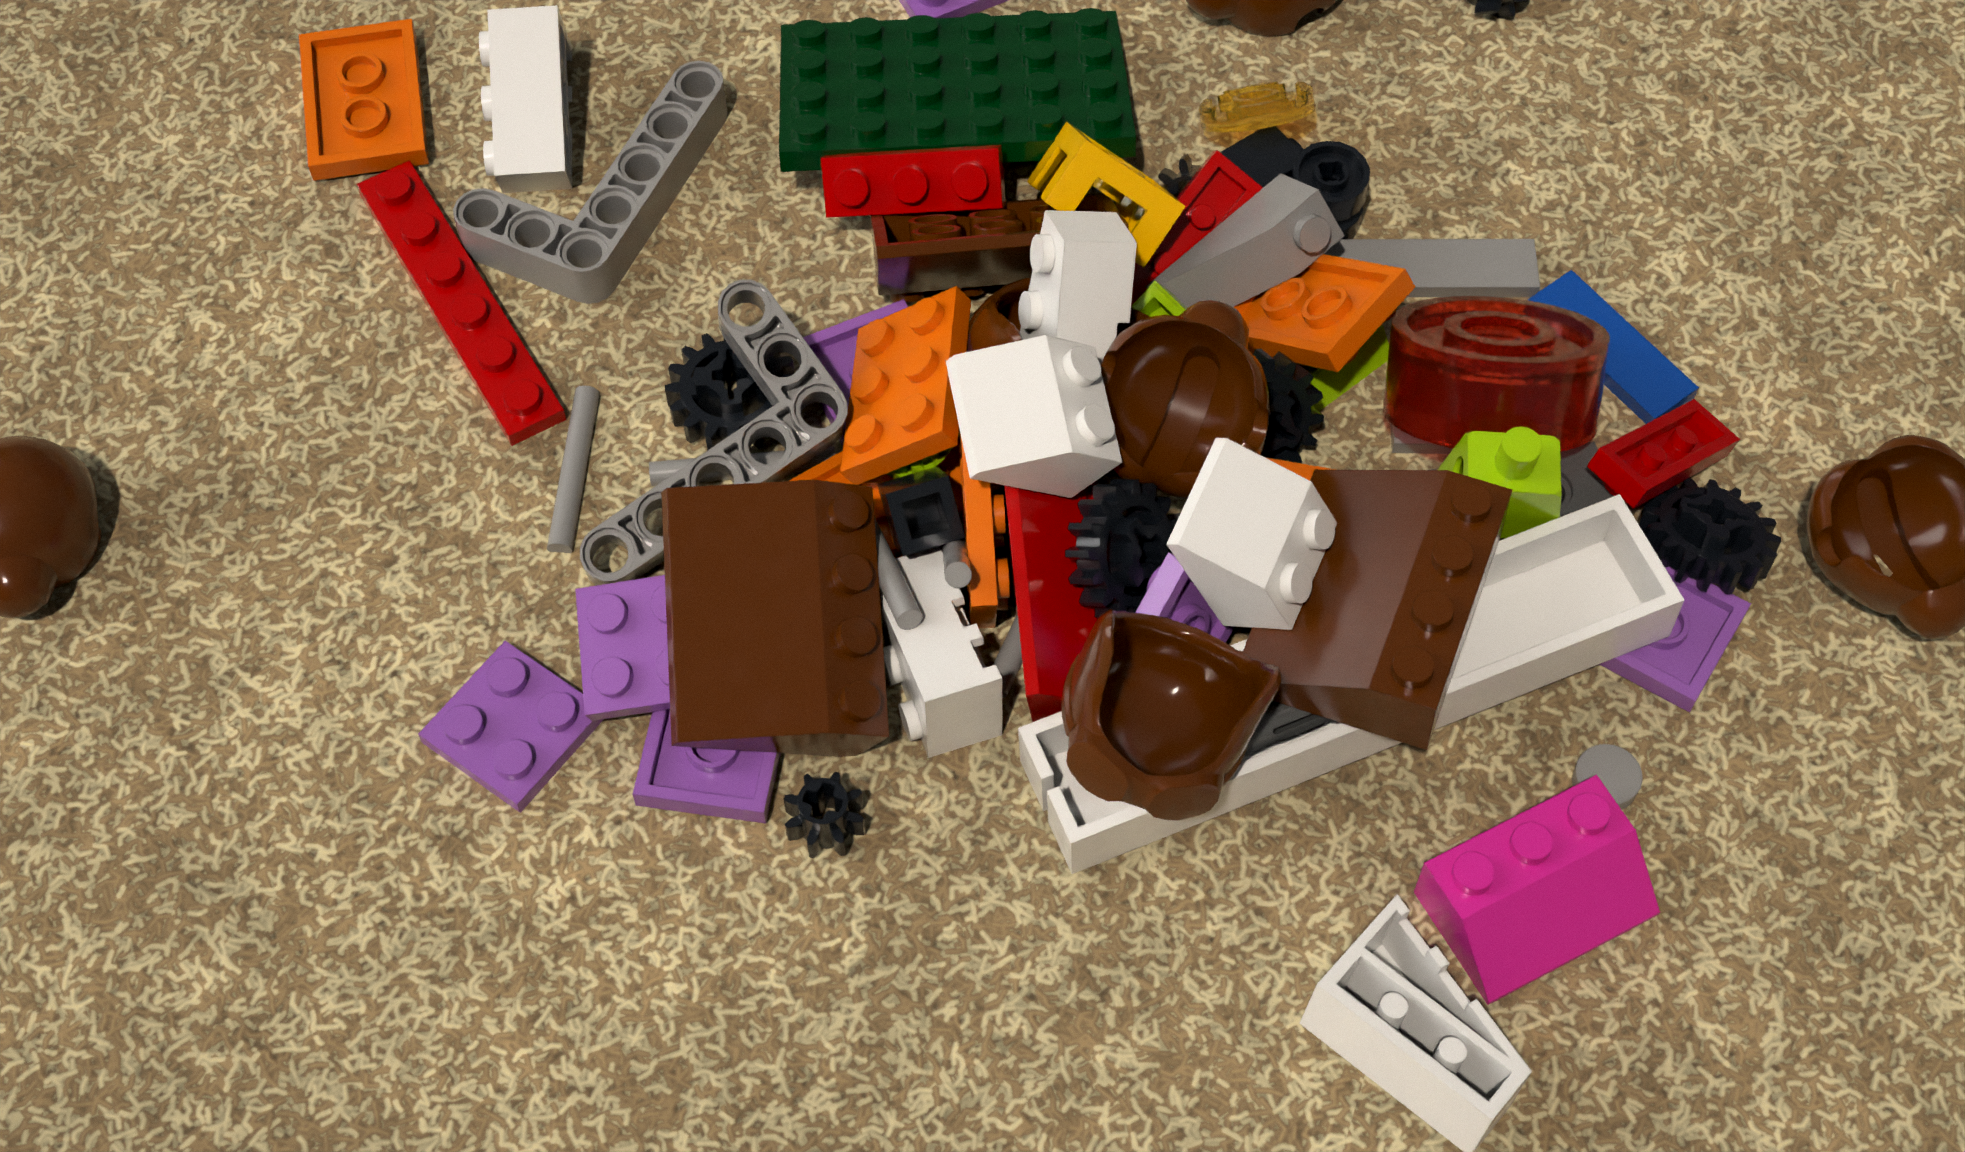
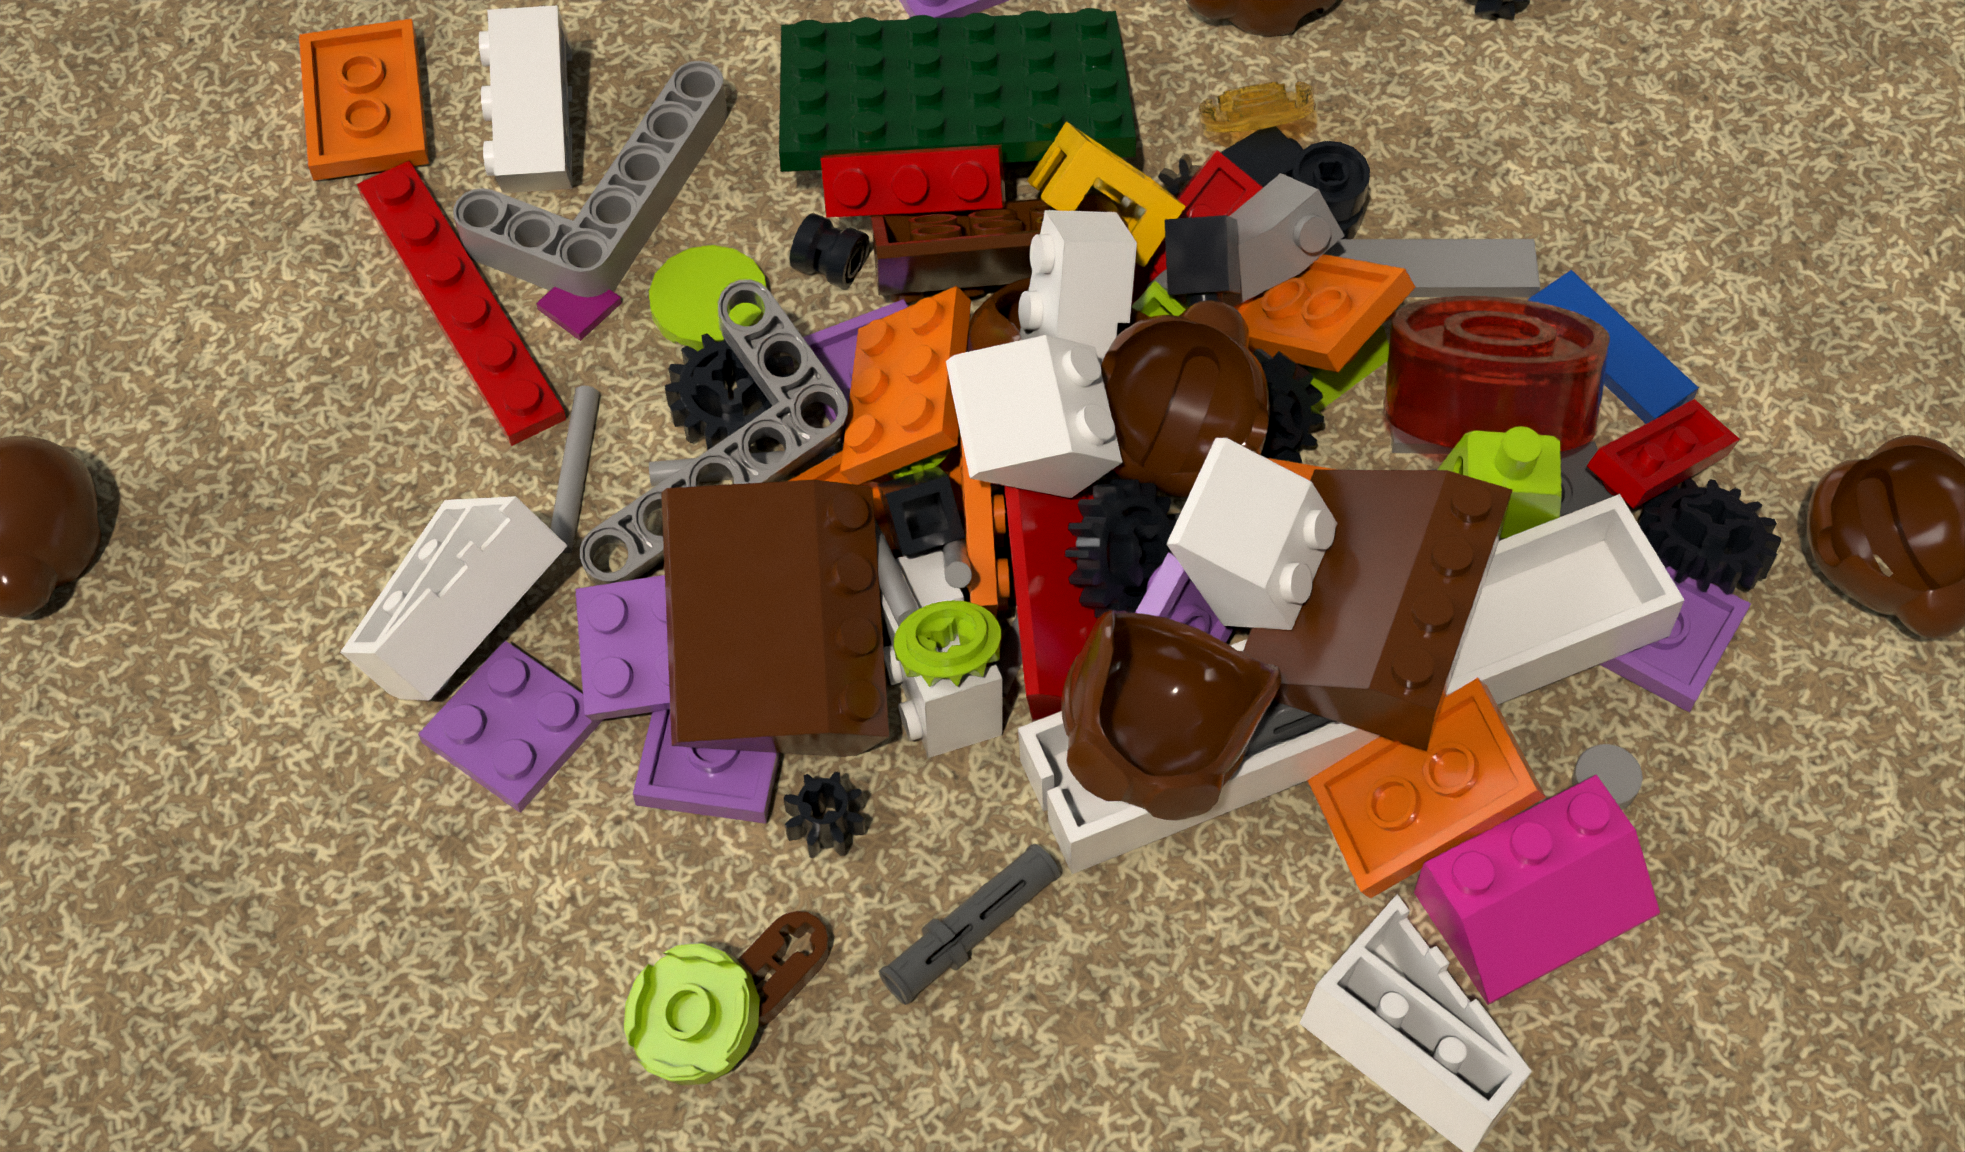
(451, 593): none -> white wedge
(578, 313): none -> magenta tile
(688, 292): none -> lime tile
(692, 1014): none -> lime tile
(796, 972): none -> reddish brown beam
(828, 250): none -> black wheel
(911, 973): none -> dark grey pin
(938, 625): none -> lime gear
(1202, 258): none -> black brick
(1409, 804): none -> orange plate

